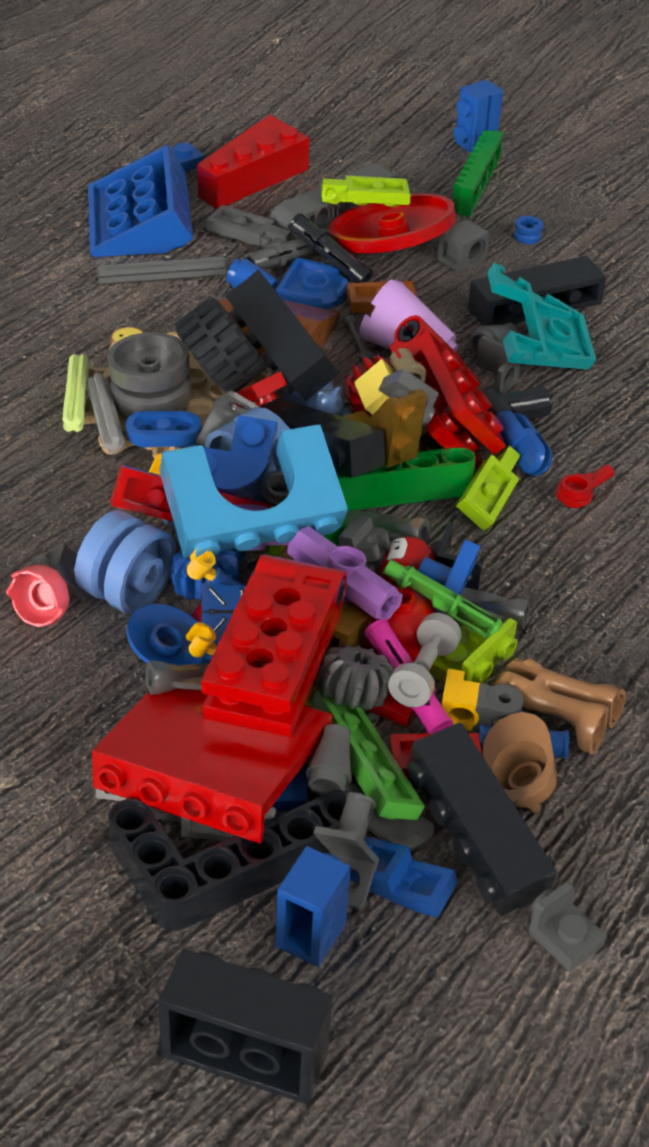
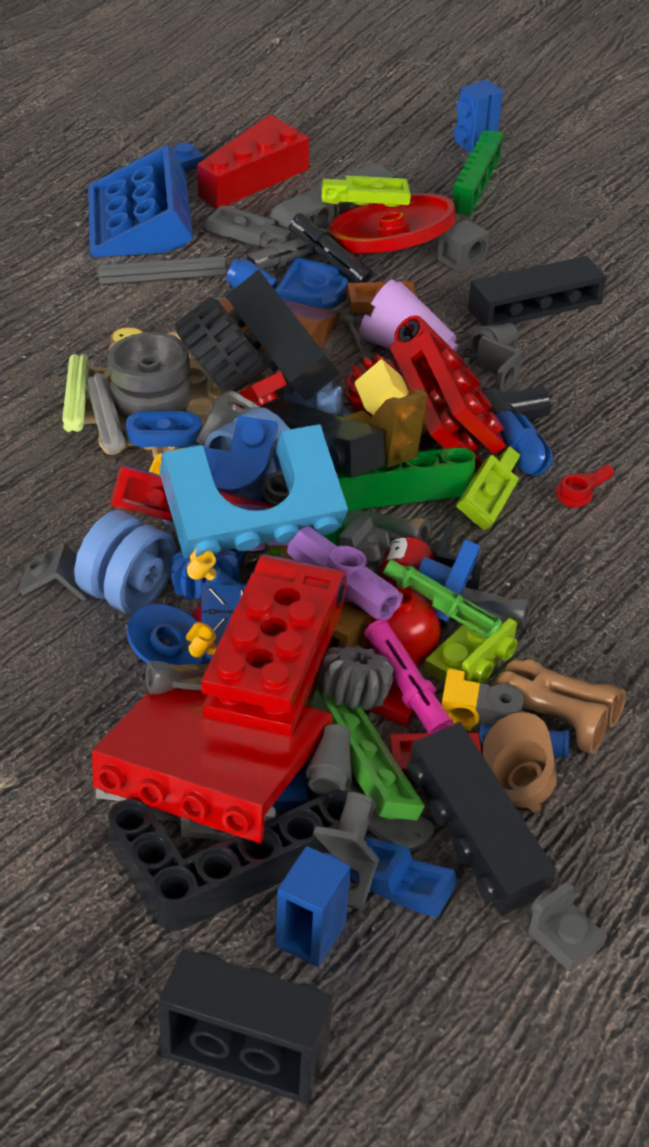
(38, 595): coral hair -> none
(402, 383): dark grey bracket -> none
(408, 363): dark tan pin -> none
(412, 682): light grey wheel -> none
(528, 229): blue bush -> none
(555, 329): teal wing -> none

